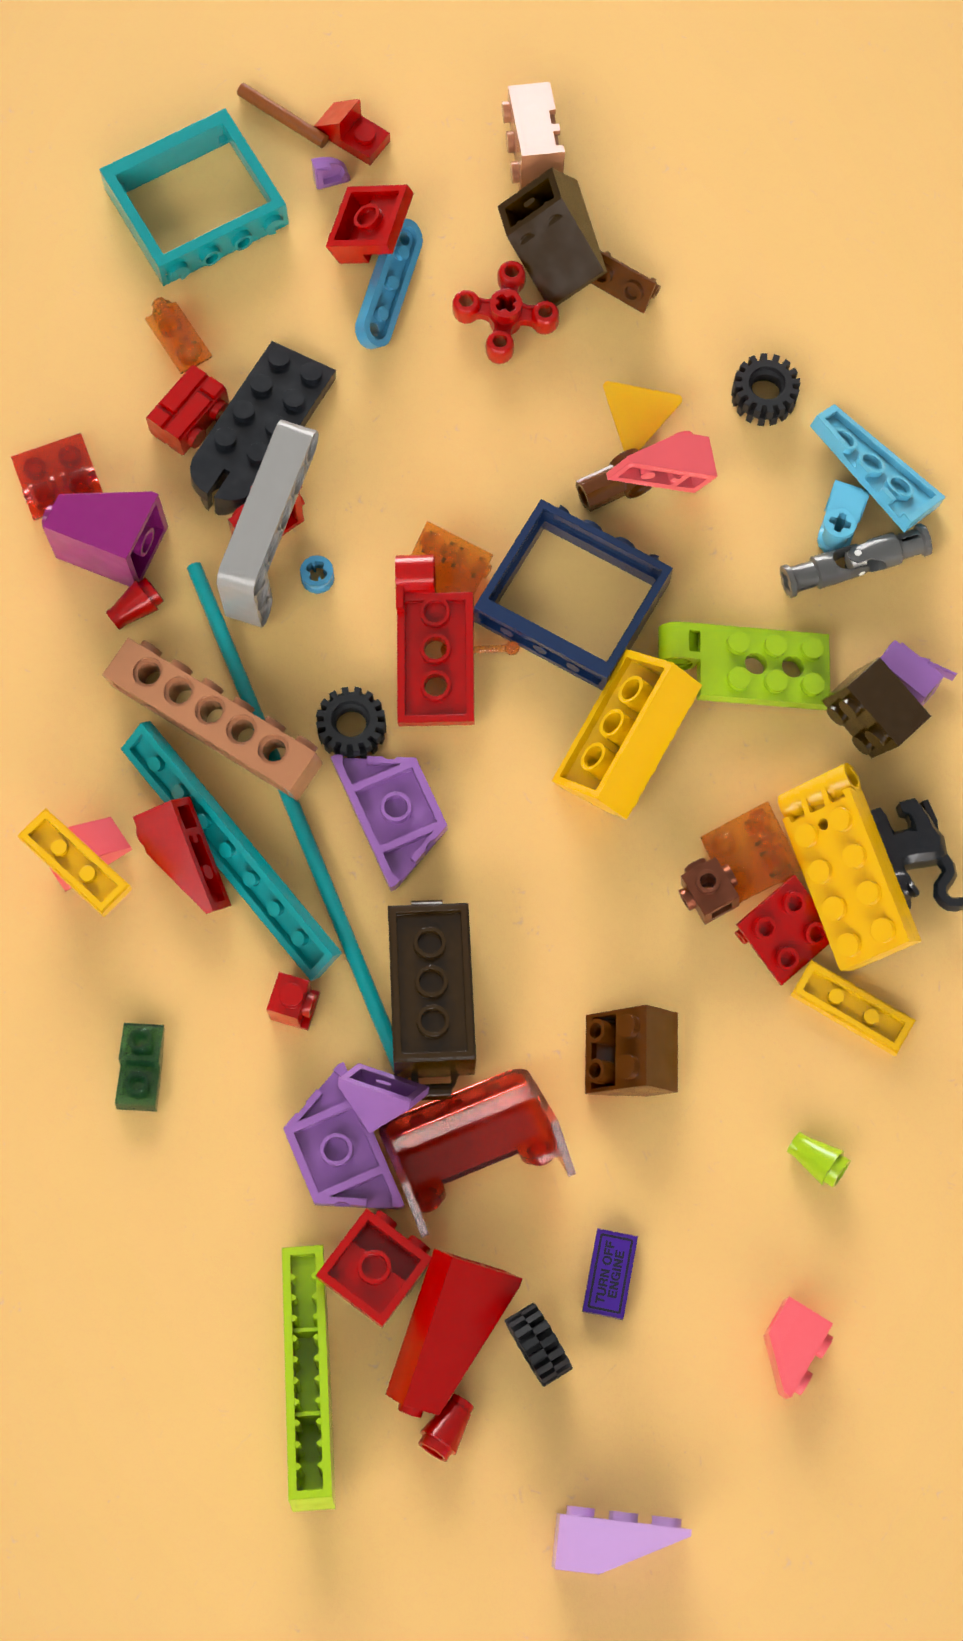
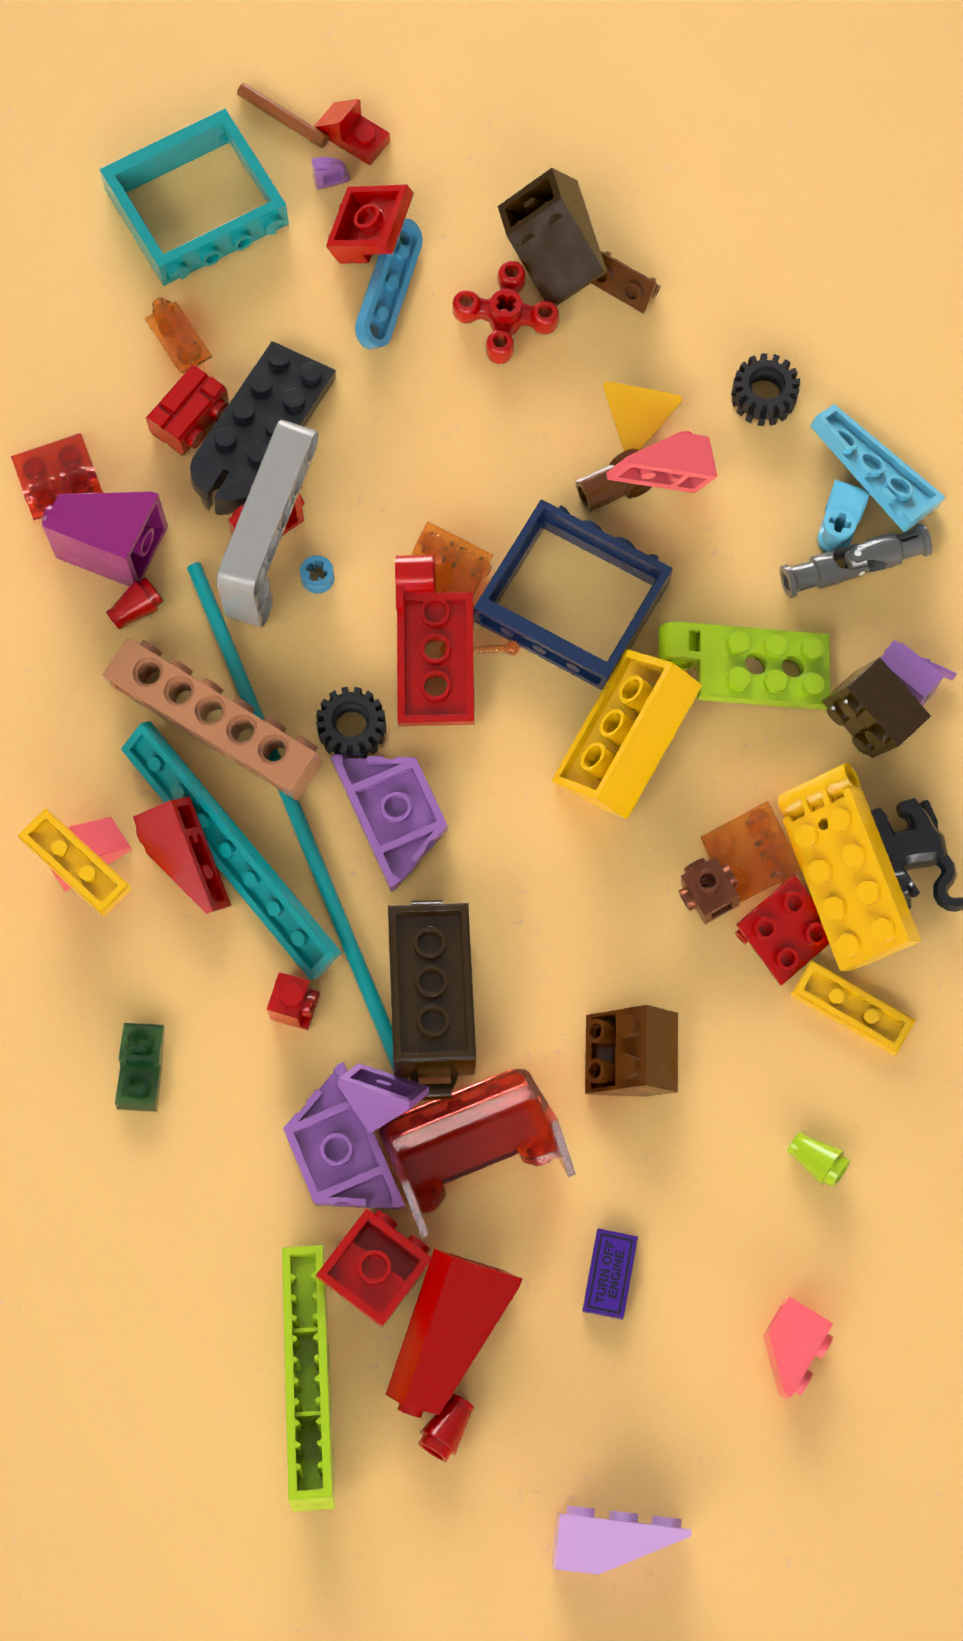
(532, 132): wedge -> none
(538, 1344): black tyre -> none

